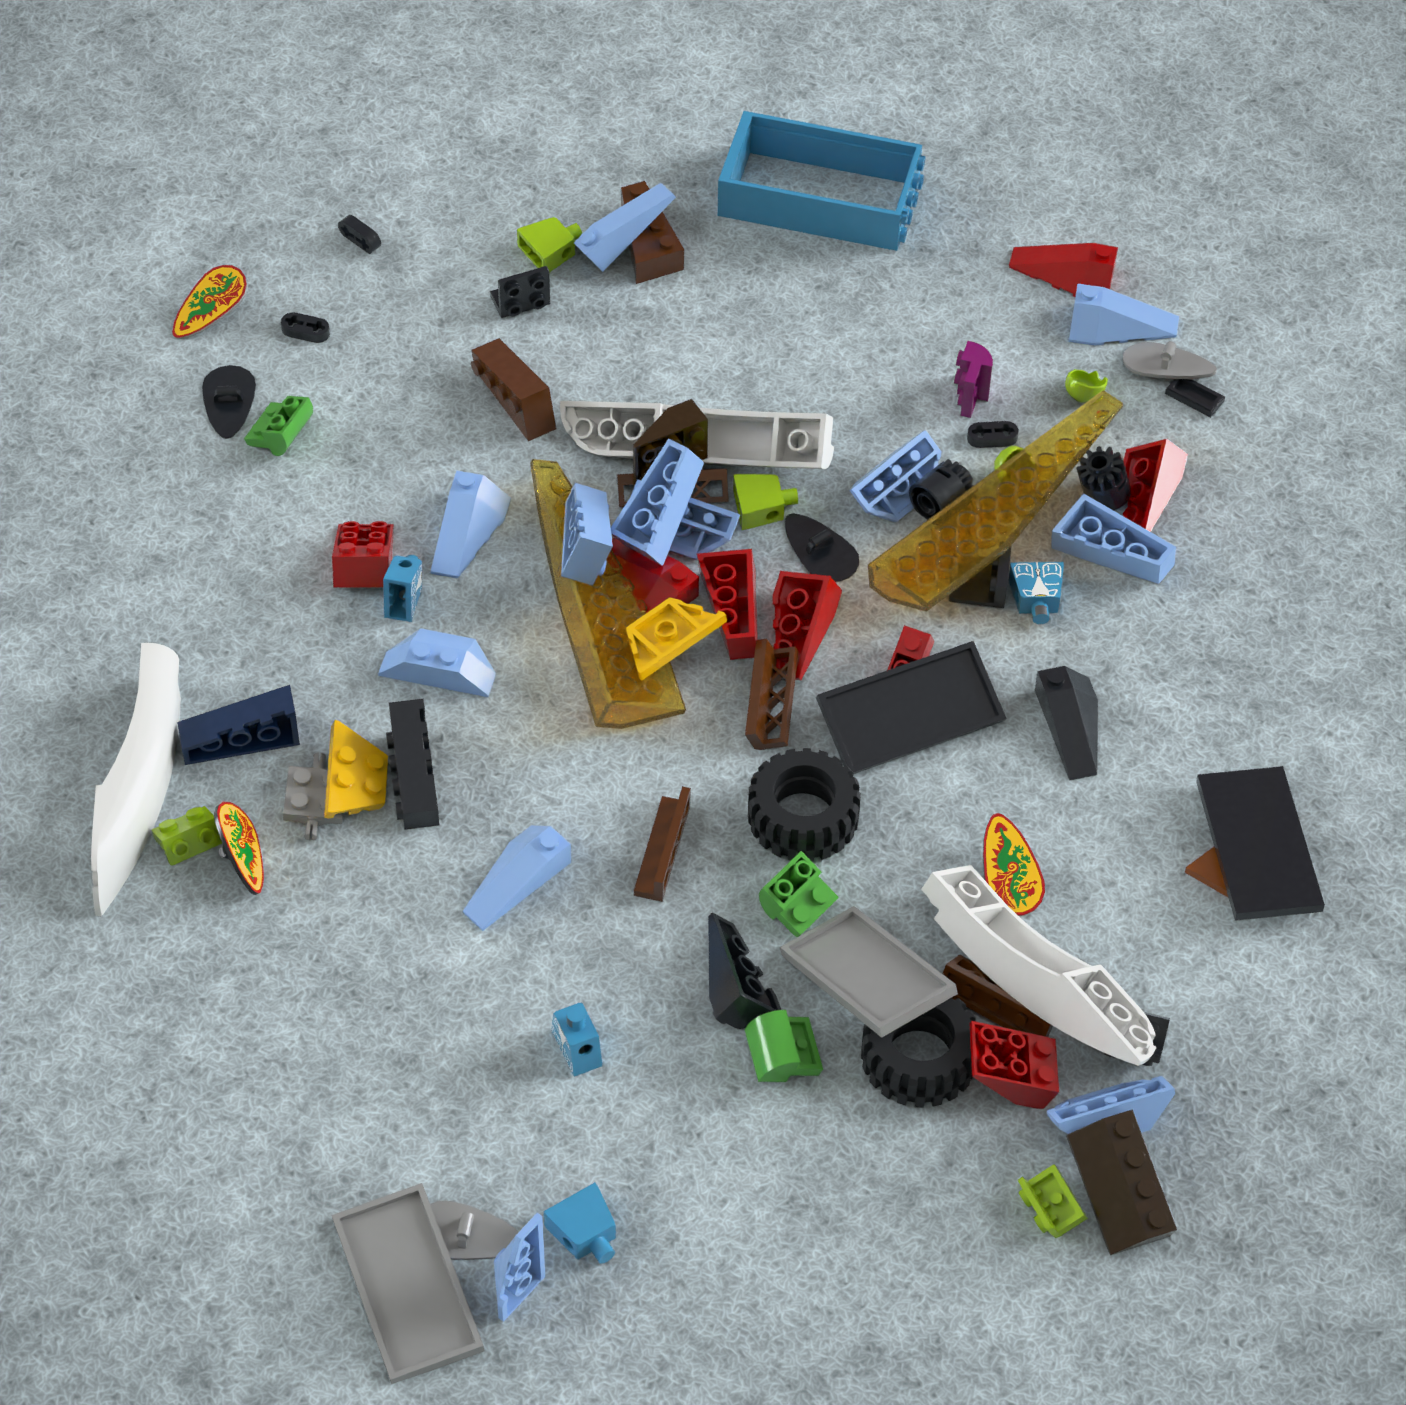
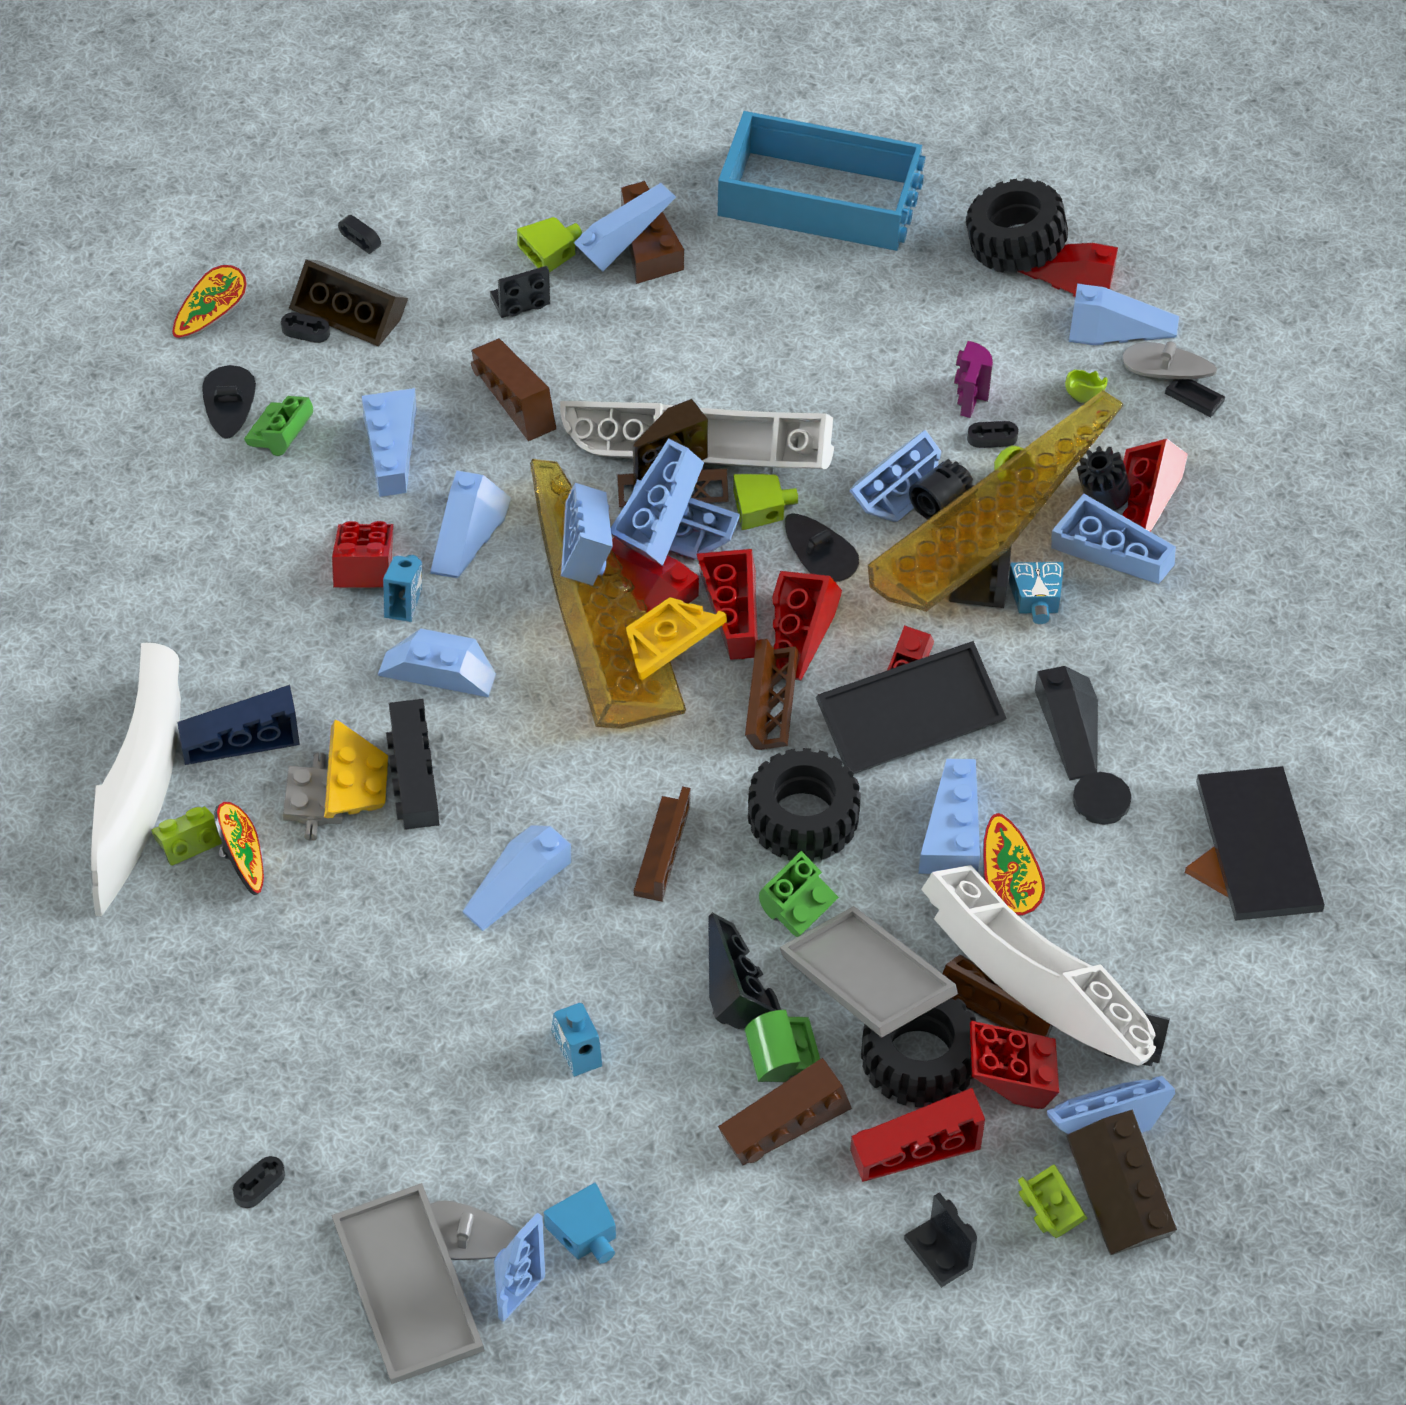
(261, 1184): none -> black beam
(347, 302): none -> dark brown slope
(390, 432): none -> light blue wedge
(786, 1113): none -> reddish brown wedge
(920, 1137): none -> red wedge
(944, 1242): none -> black bracket
(954, 821): none -> light blue wedge
(1020, 246): none -> black tyre
(1102, 797): none -> black tile

